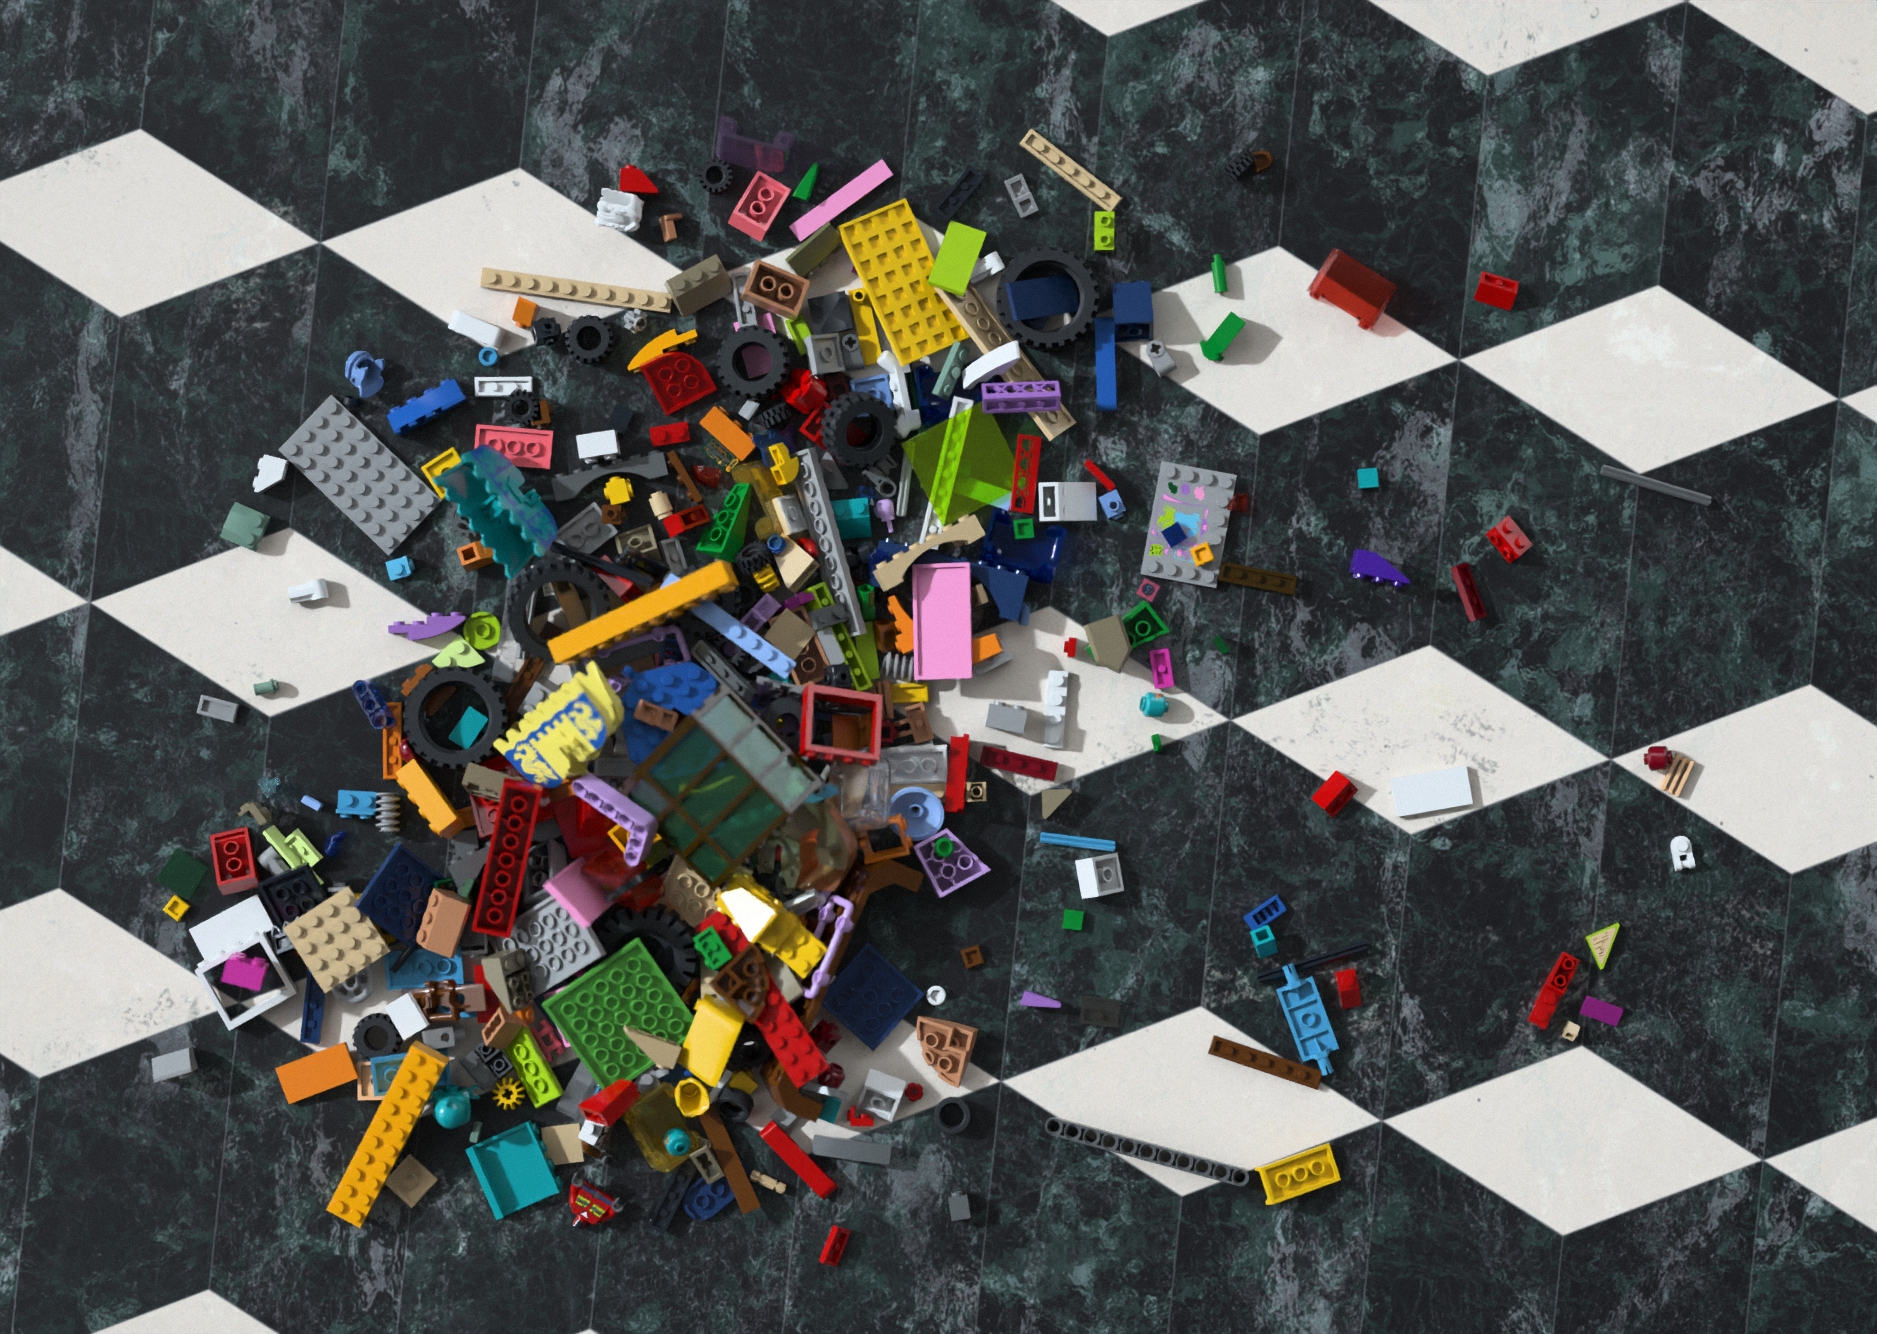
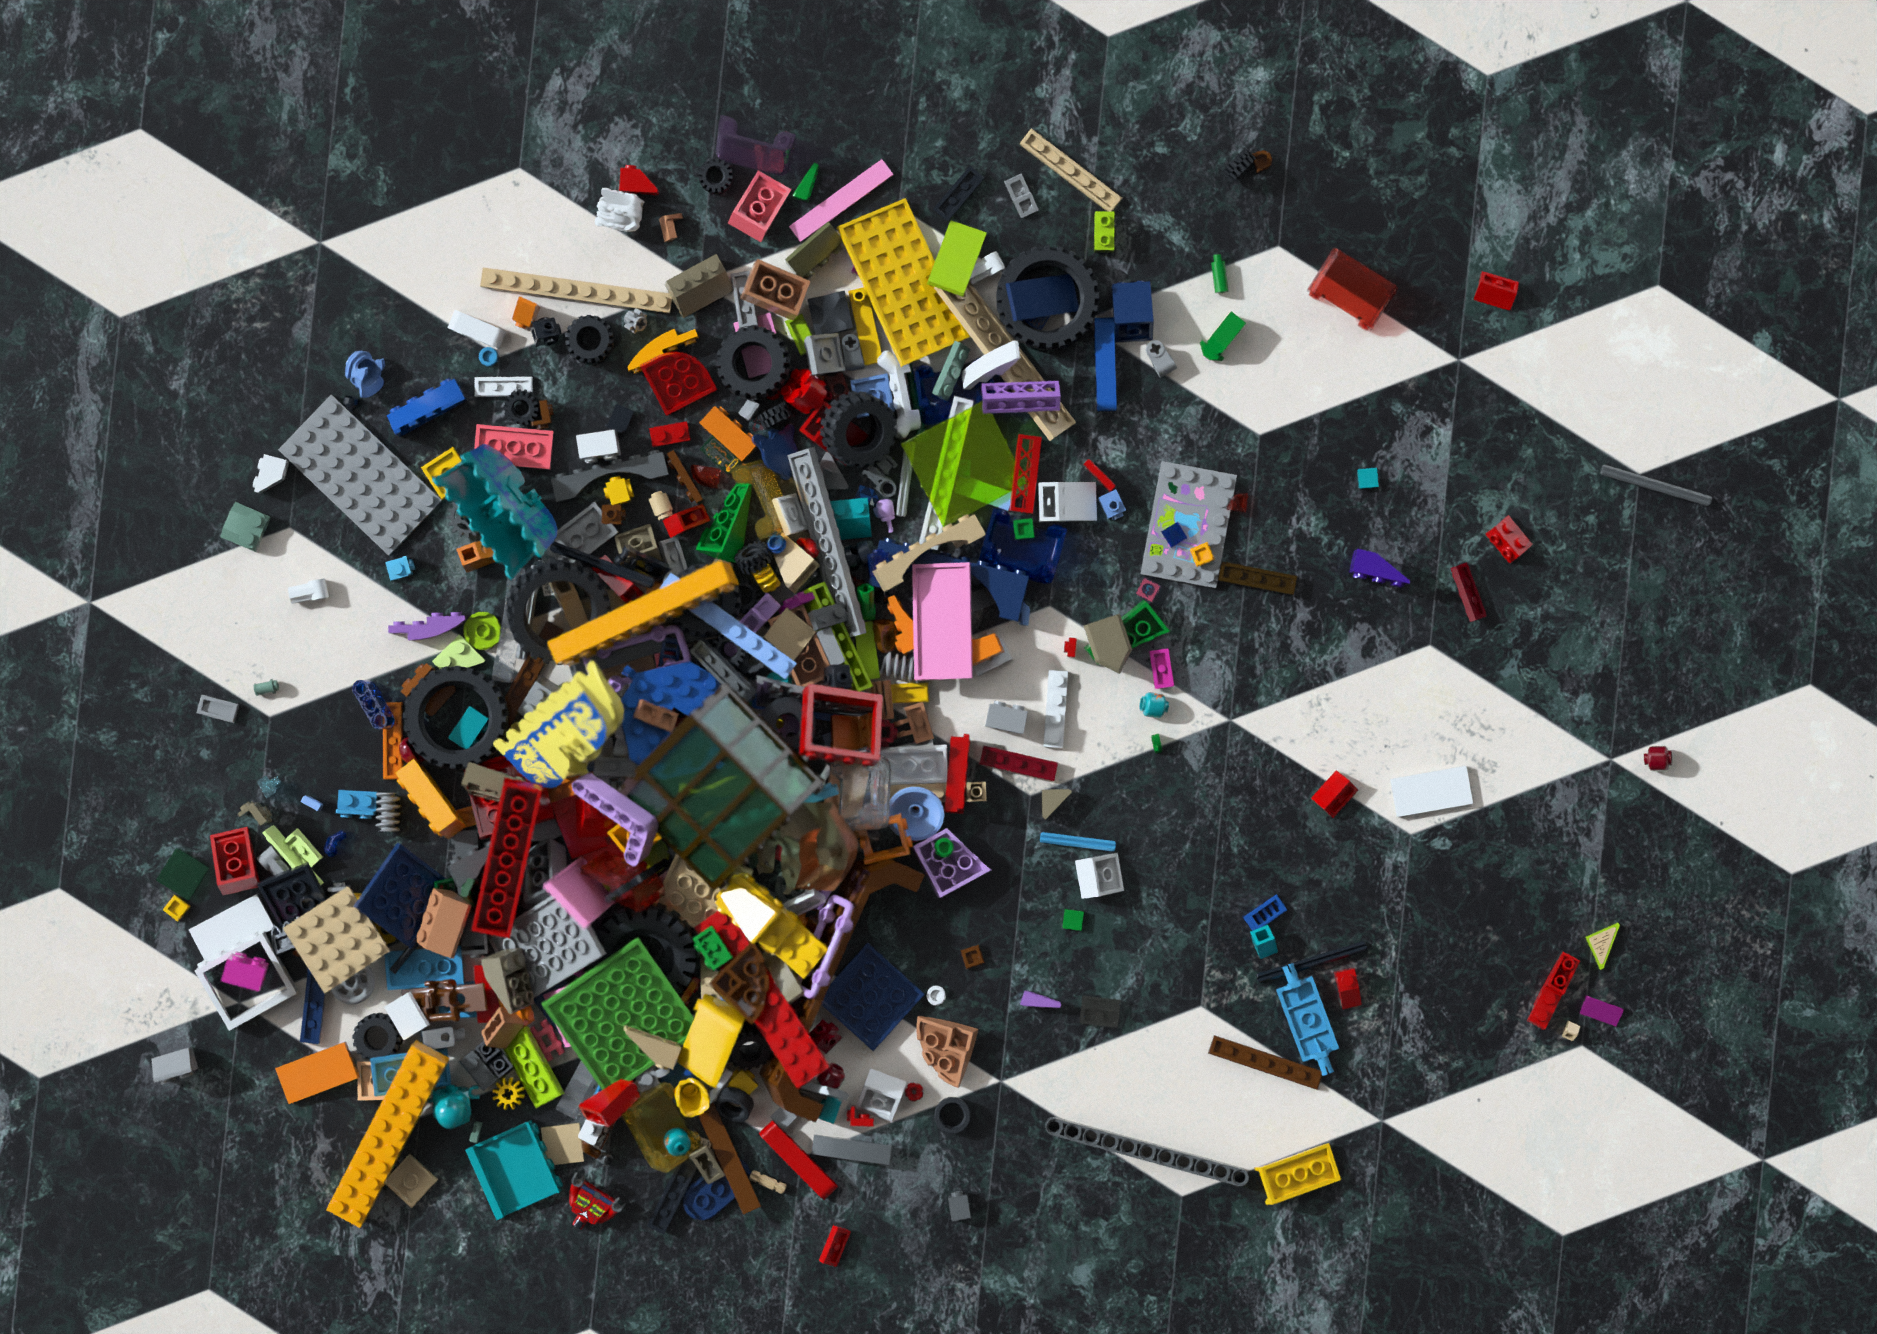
(786, 467): yellow brick -> none
(978, 595): tan plate -> none
(1220, 645): dark green tile -> none
(1681, 846): white plate -> none
(1683, 760): light nougat tile -> none

